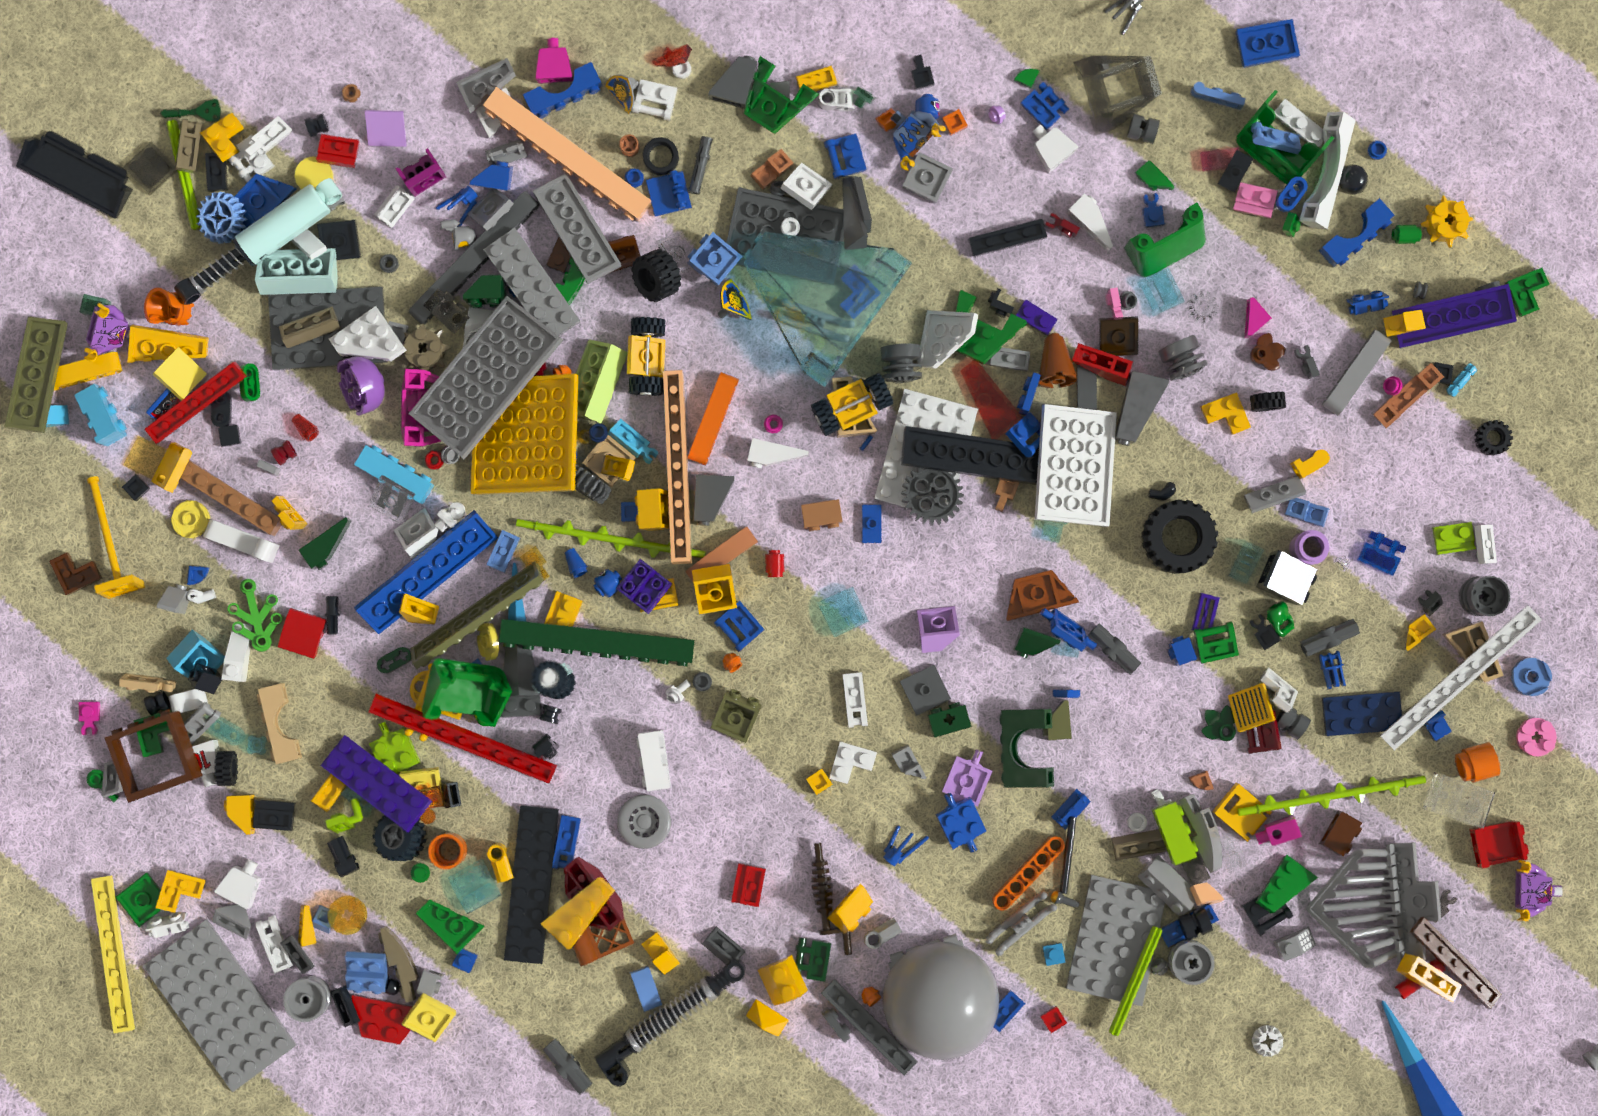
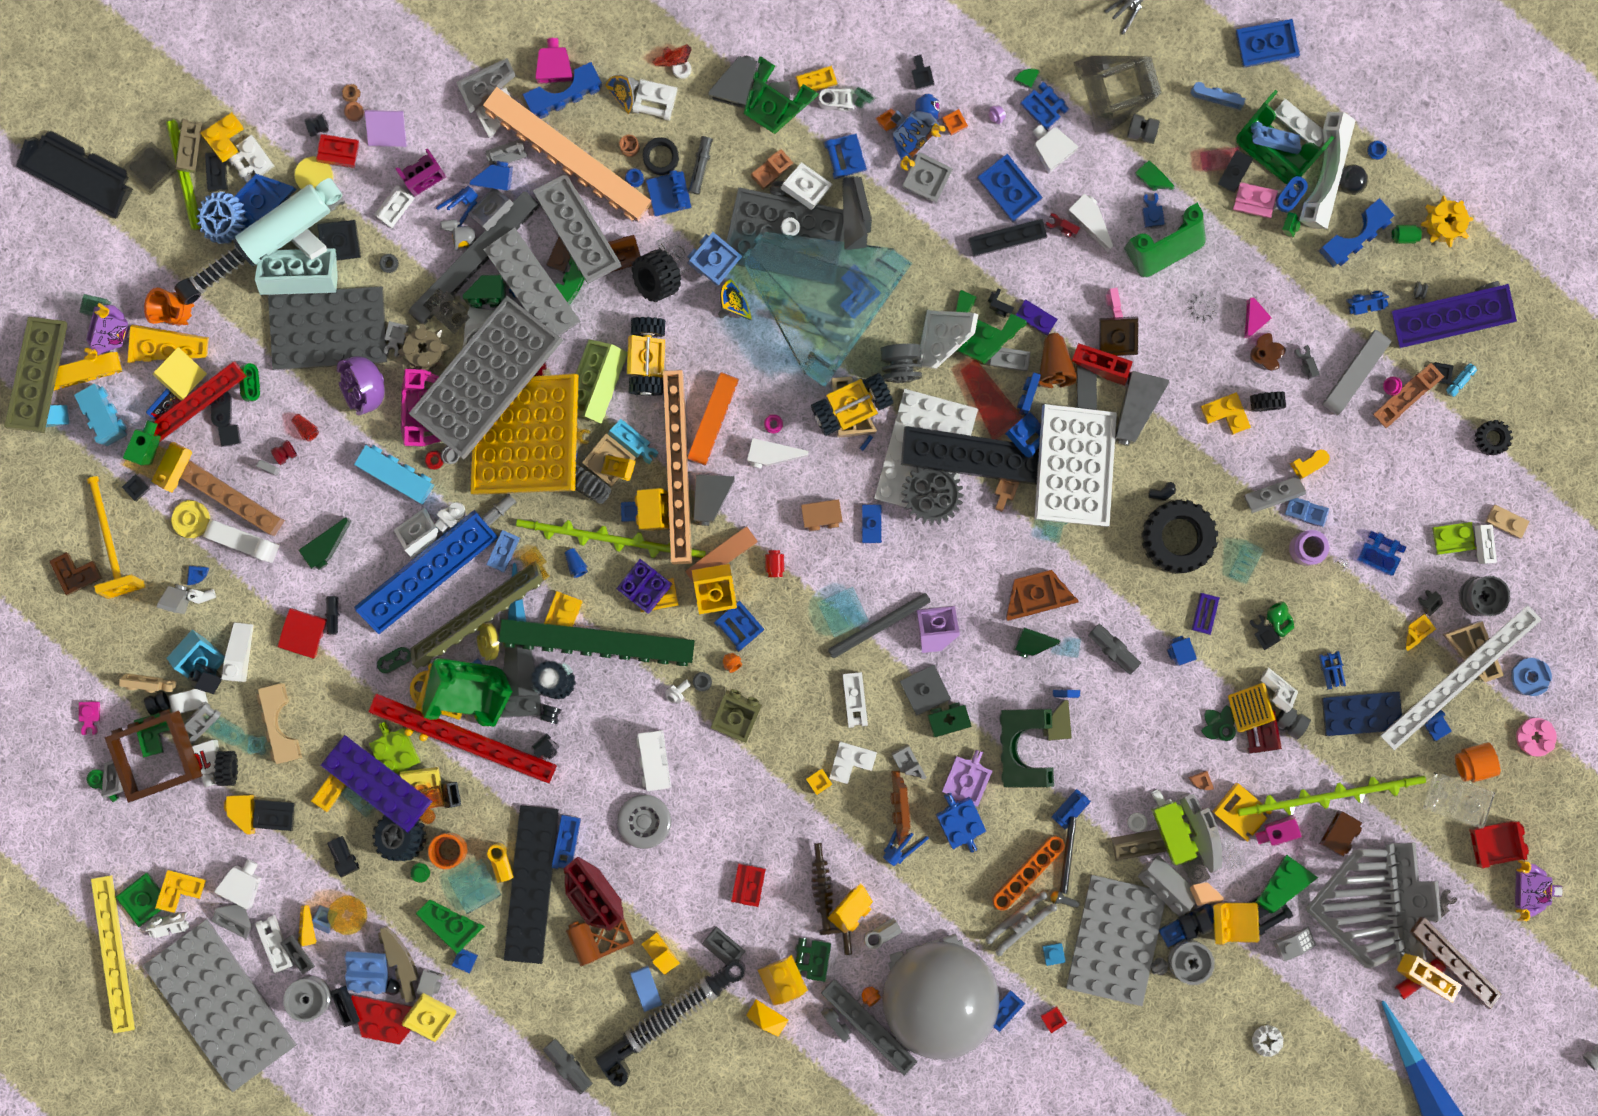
(143, 445): none -> green torso
(199, 111): dark green piece -> none
(255, 618): bright green plant -> none
(267, 138): white hinge -> none
(289, 516): yellow plate -> none
(309, 327): dark tan slope -> none
(341, 823): lime plate -> none
(354, 111): none -> nougat tile
(368, 338): white plate -> none
(391, 499): clear tile -> none
(418, 610): yellow slope -> none
(499, 509): none -> light grey axle
(561, 369): orange plate -> none
(575, 916): yellow wing -> none
(598, 432): dark blue plate -> none
(607, 583): blue head -> none
(879, 625): none -> dark grey axle
(899, 799): none -> dark orange wing
(1010, 187): none -> blue plate
(1068, 630): blue plate -> none
(1128, 300): dark grey plate -> none
(1135, 981): lime axle -> none
(1166, 288): clear light blue plate -> none
(1183, 358): flat silver wheel -> none
(1217, 648): green plate -> none
(1236, 922): none -> yellow bracket
(1287, 577): slope -> none
(1330, 637): dark grey piece -> none
(1404, 323): yellow slope -> none
(1507, 521): none -> tan plate
(1523, 288): green plate -> none

